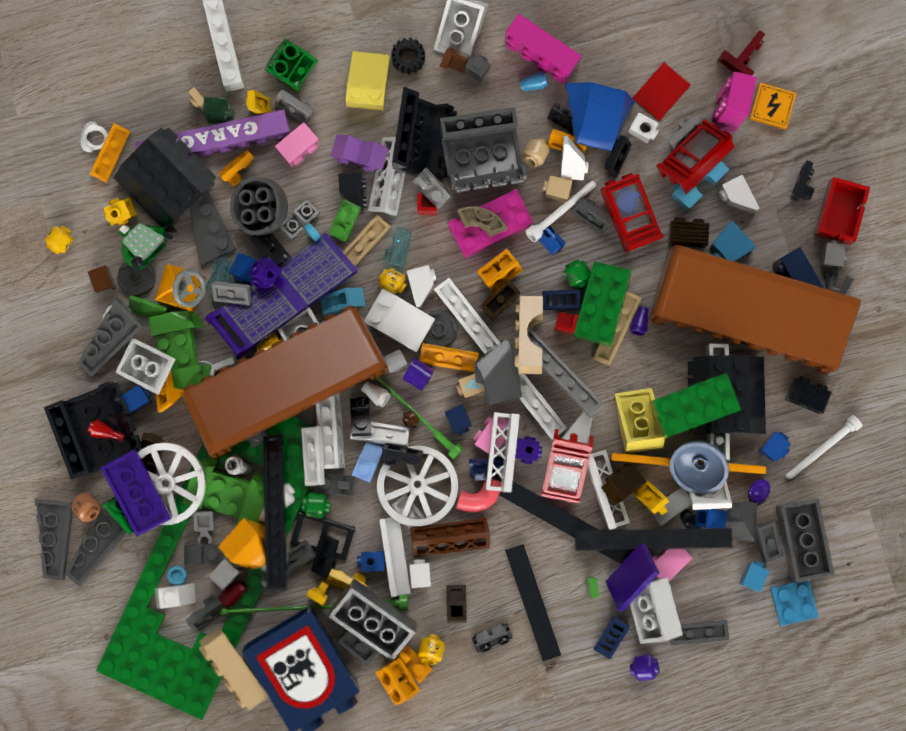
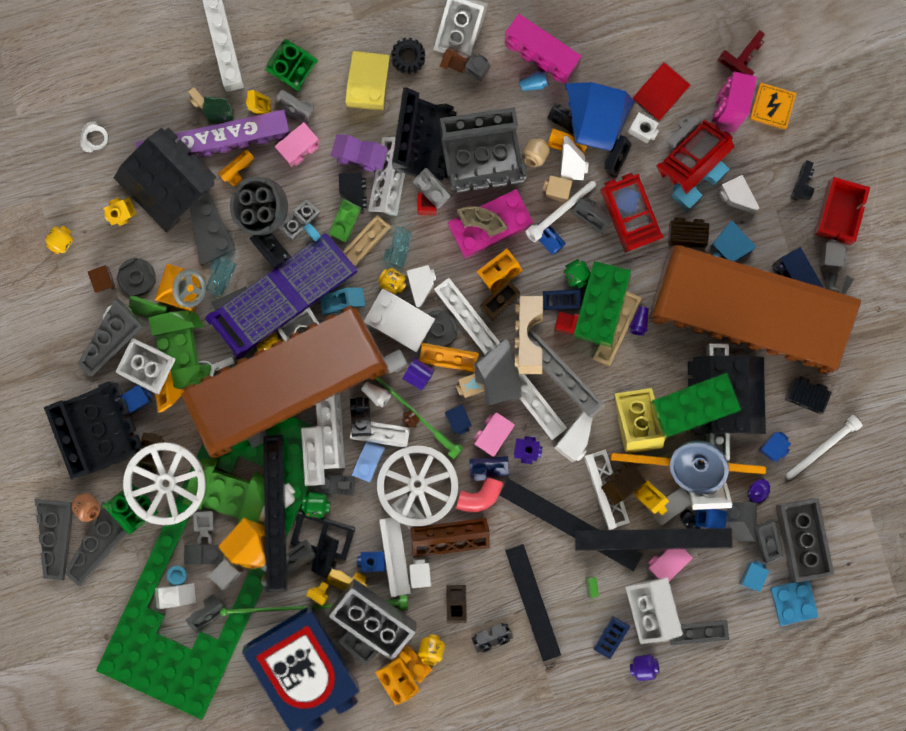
(101, 430): red cone -> none
(110, 152): light orange tile -> none
(136, 492): dark purple tile -> none
(143, 243): green torso -> none
(232, 293): light grey hinge -> none
(232, 594): dark red cone -> none
(233, 668): tan brick -> none
(235, 465): white cone -> none
(241, 268): blue brick -> none
(264, 273): dark purple brick -> none
(394, 453): black hinge -> none
(510, 450): white fence -> none
(566, 468): door -> none
(632, 577): dark purple tile -> none

